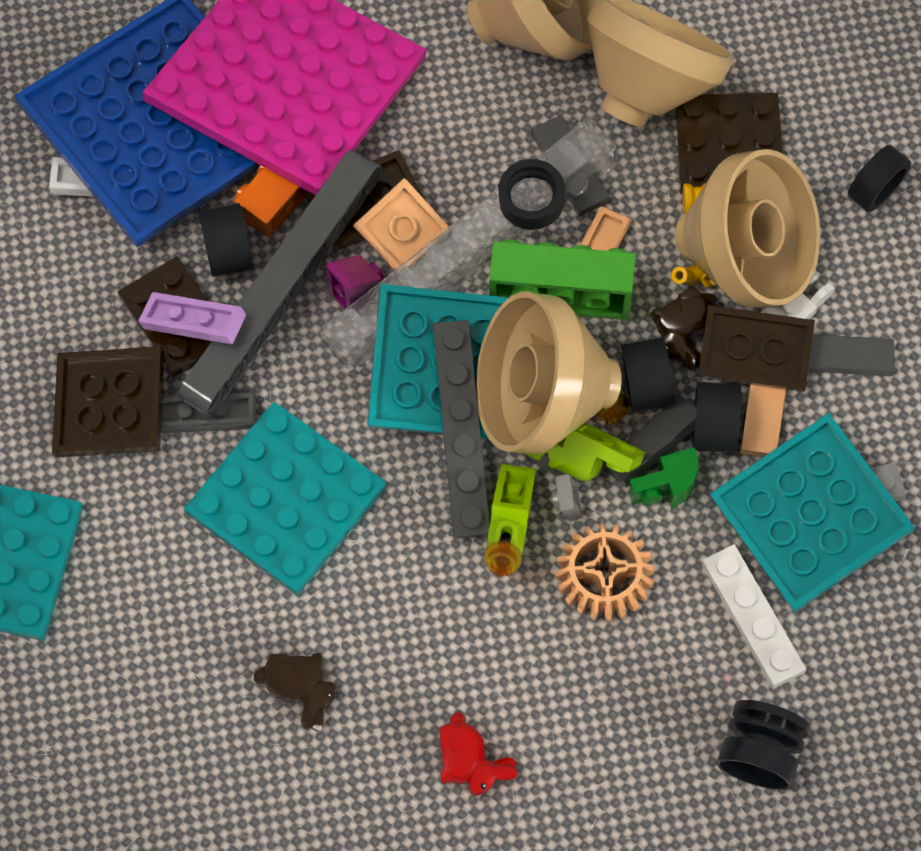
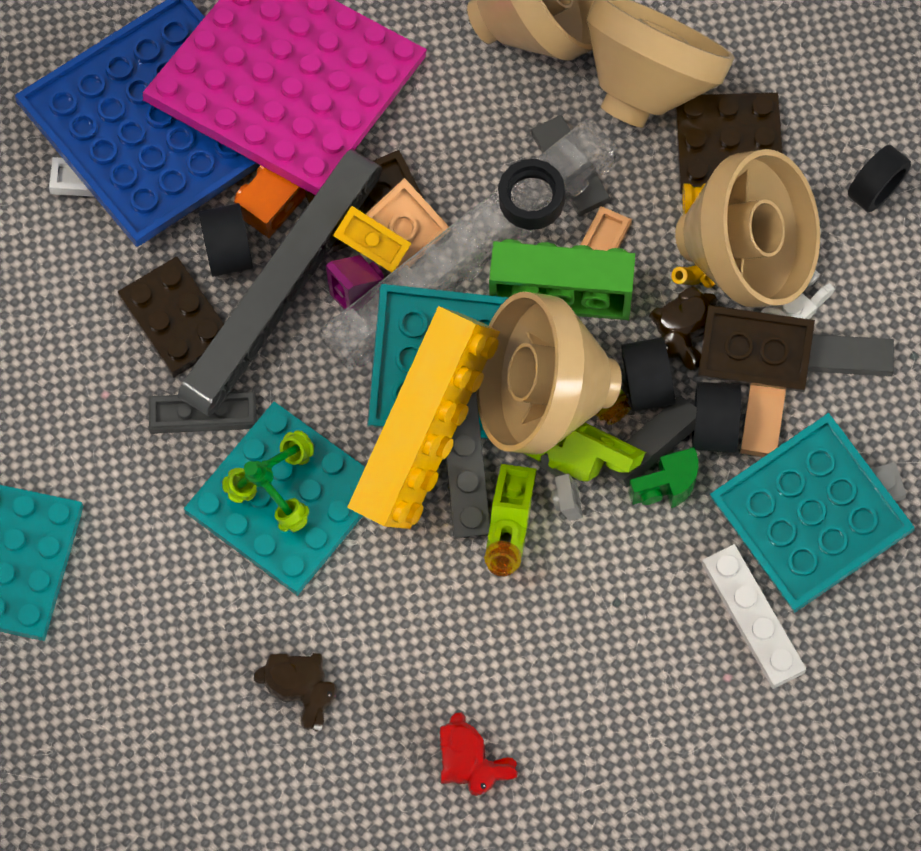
(108, 402): dark brown plate -> none
(192, 318): lavender plate -> none
(242, 483): none -> lime plant
(372, 239): none -> yellow plate
(424, 419): none -> yellow brick
(618, 569): light nougat gear -> none
(763, 744): black wheel -> none

